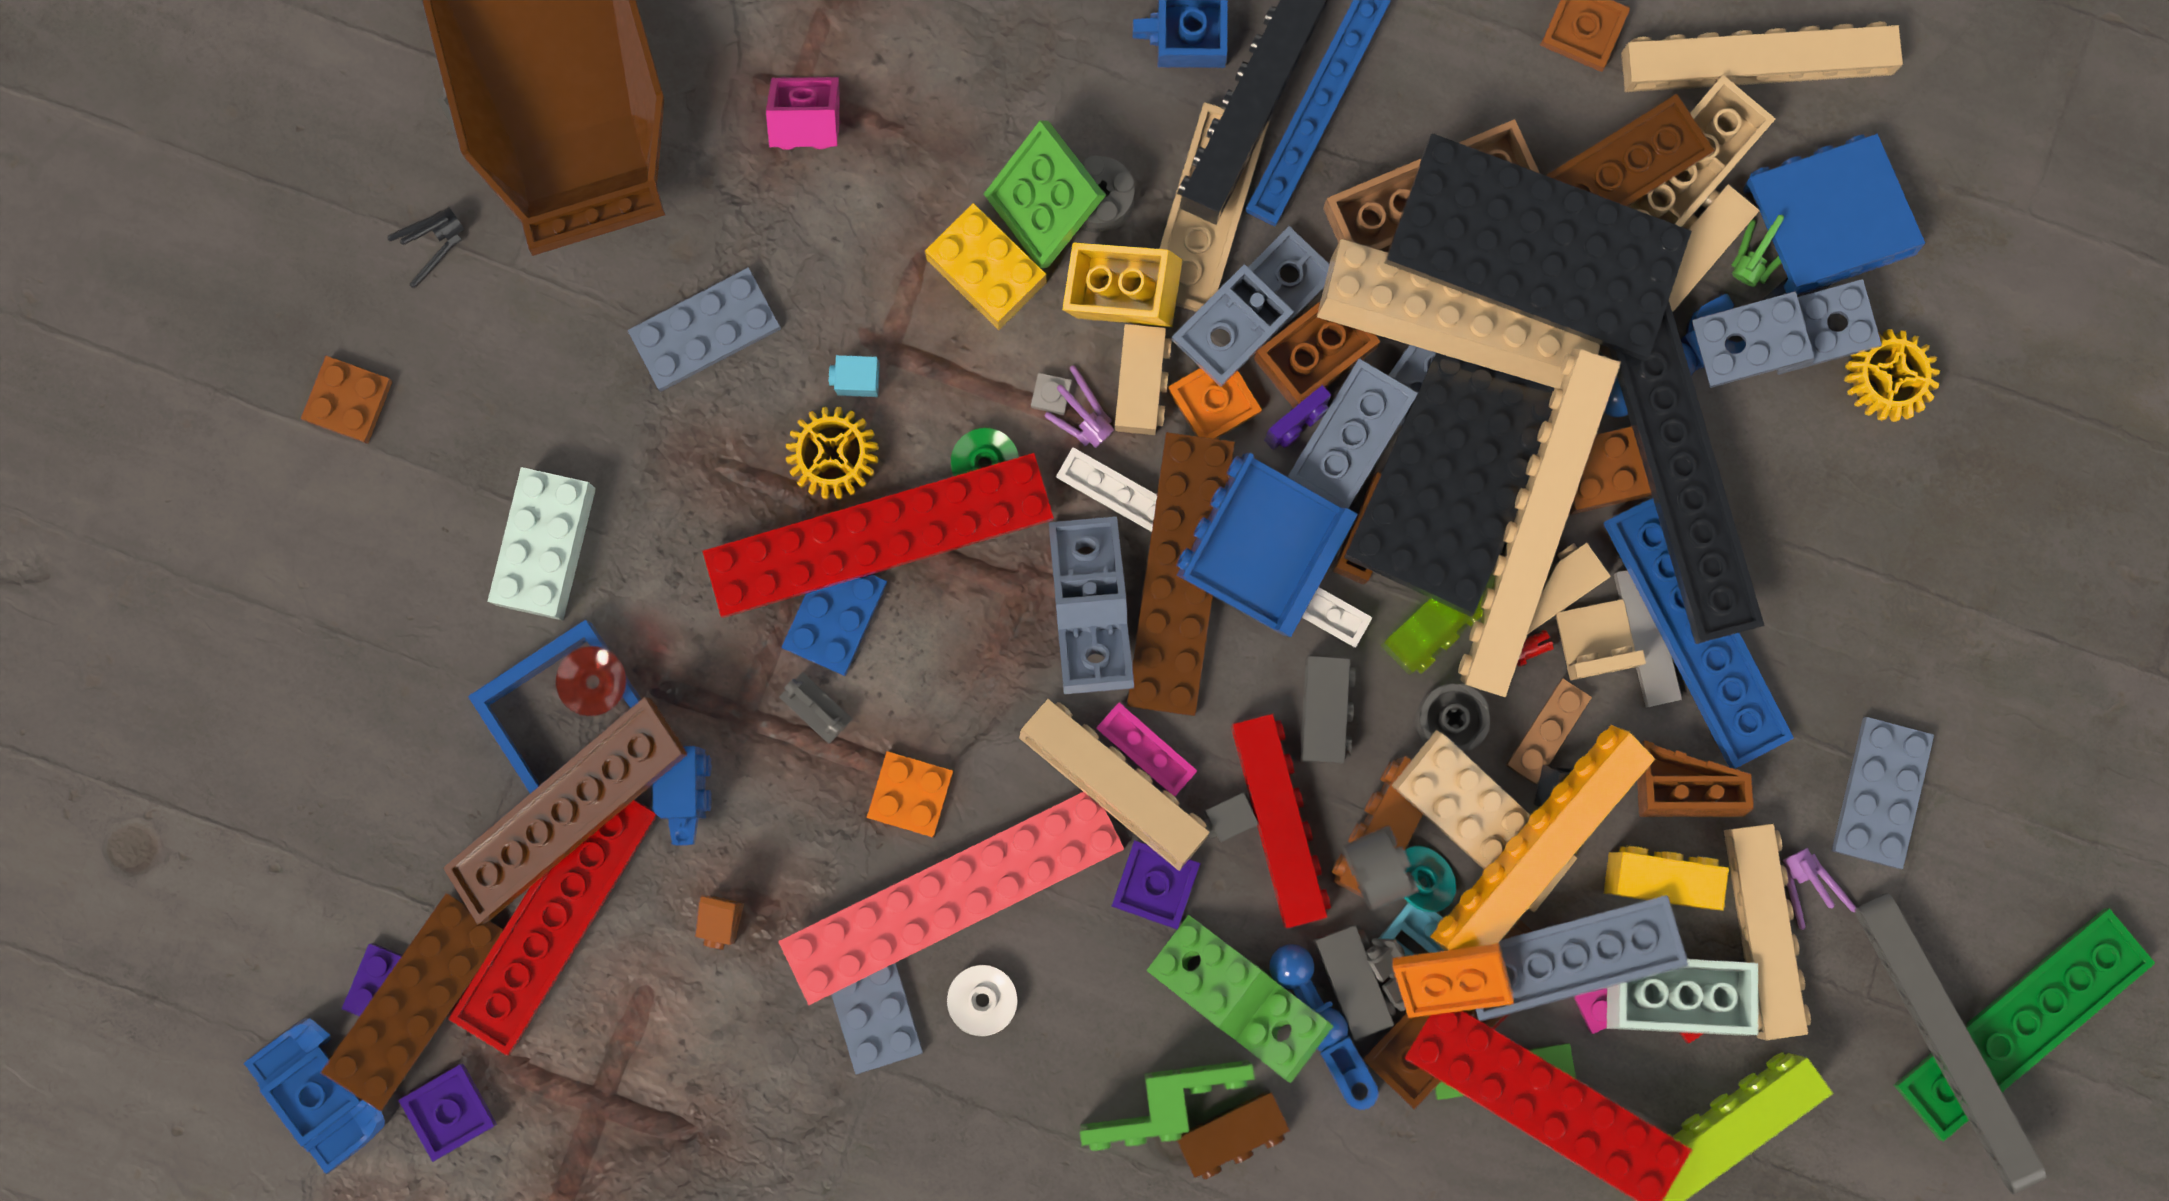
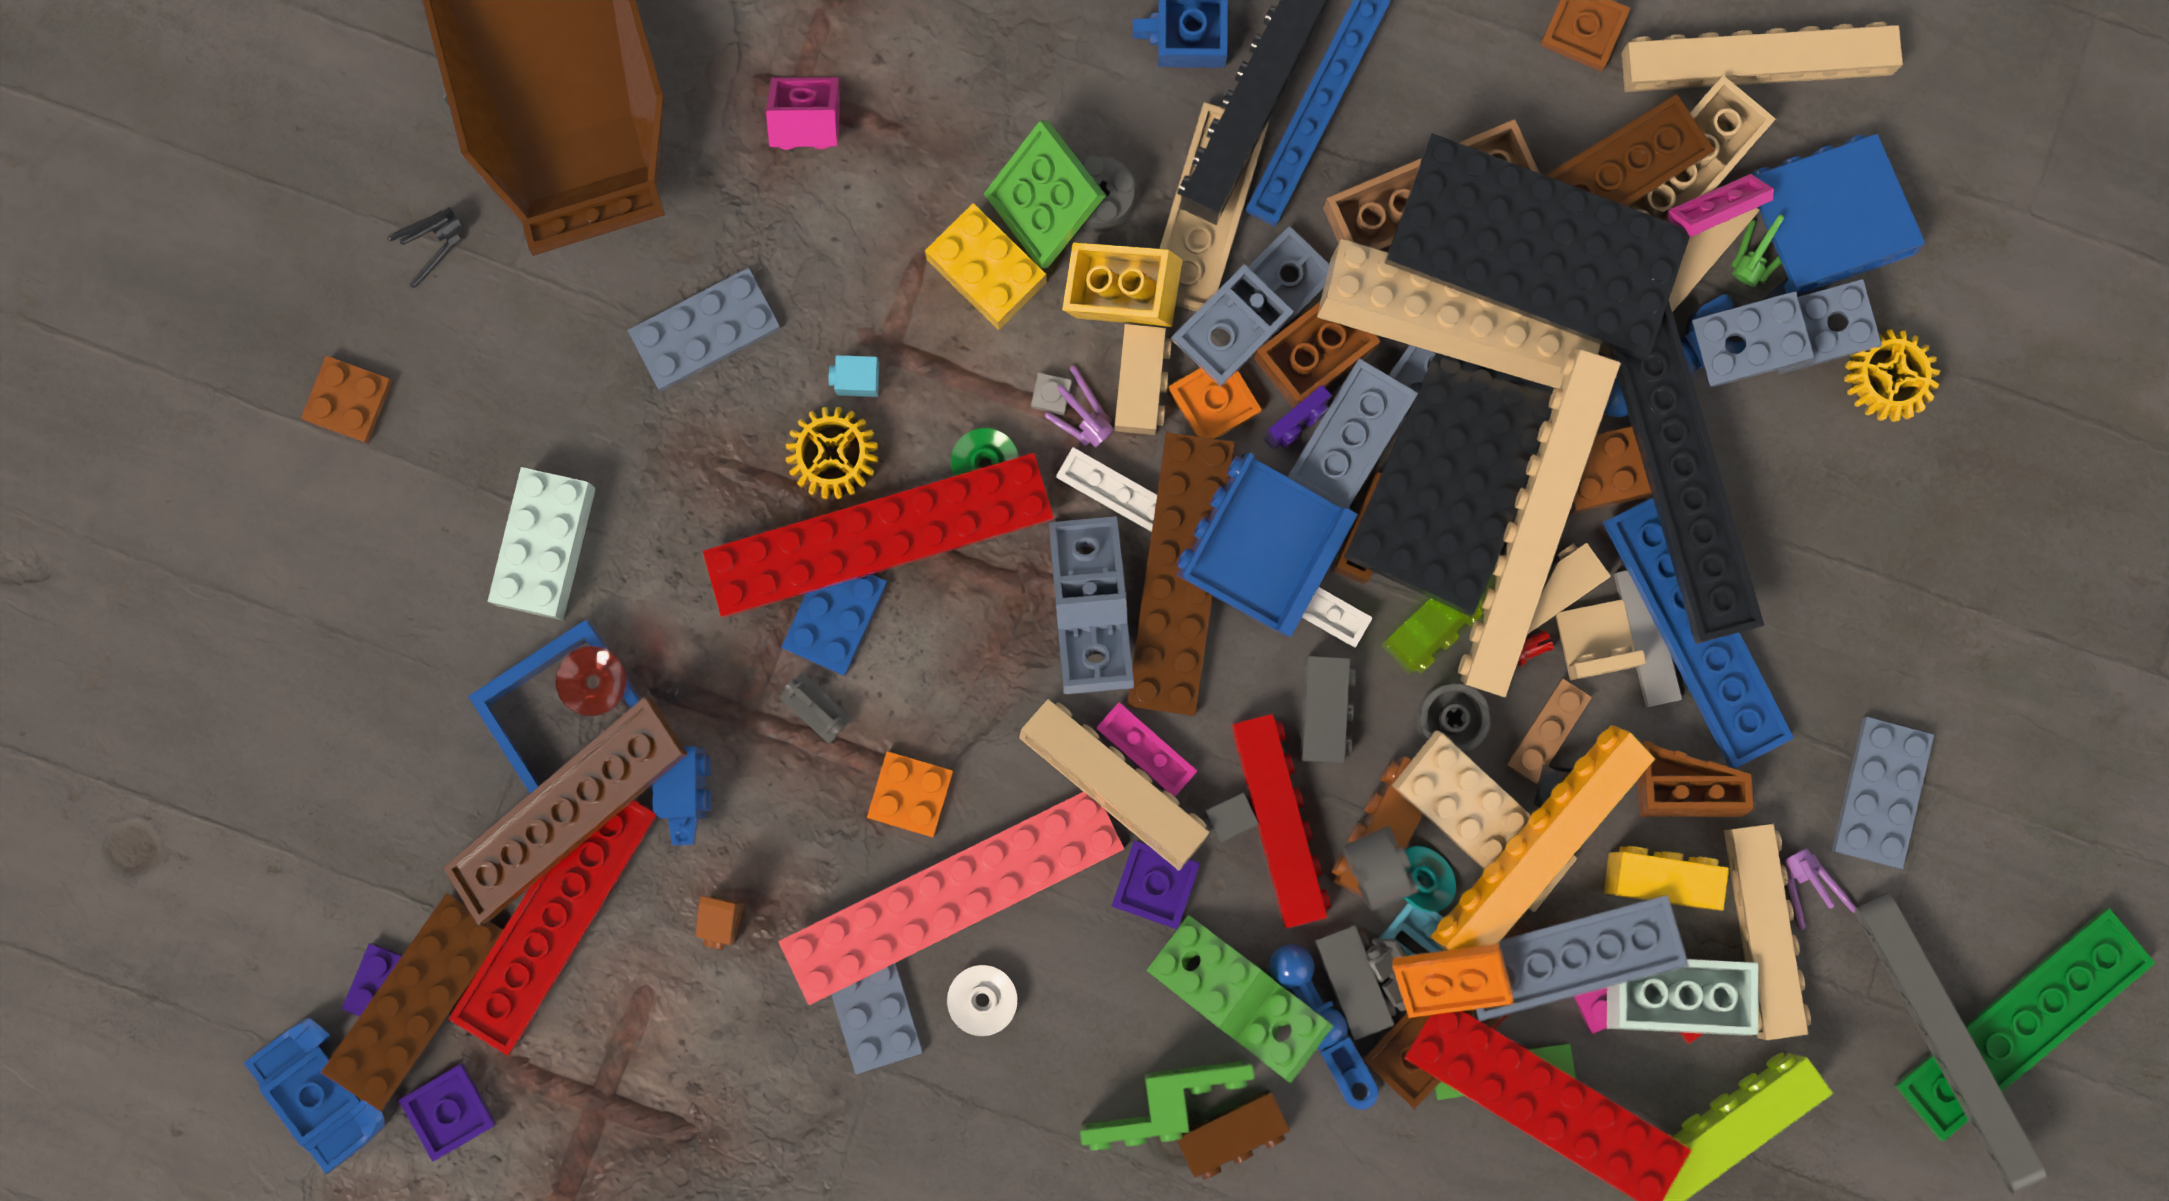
(1721, 204): none -> dark pink plate

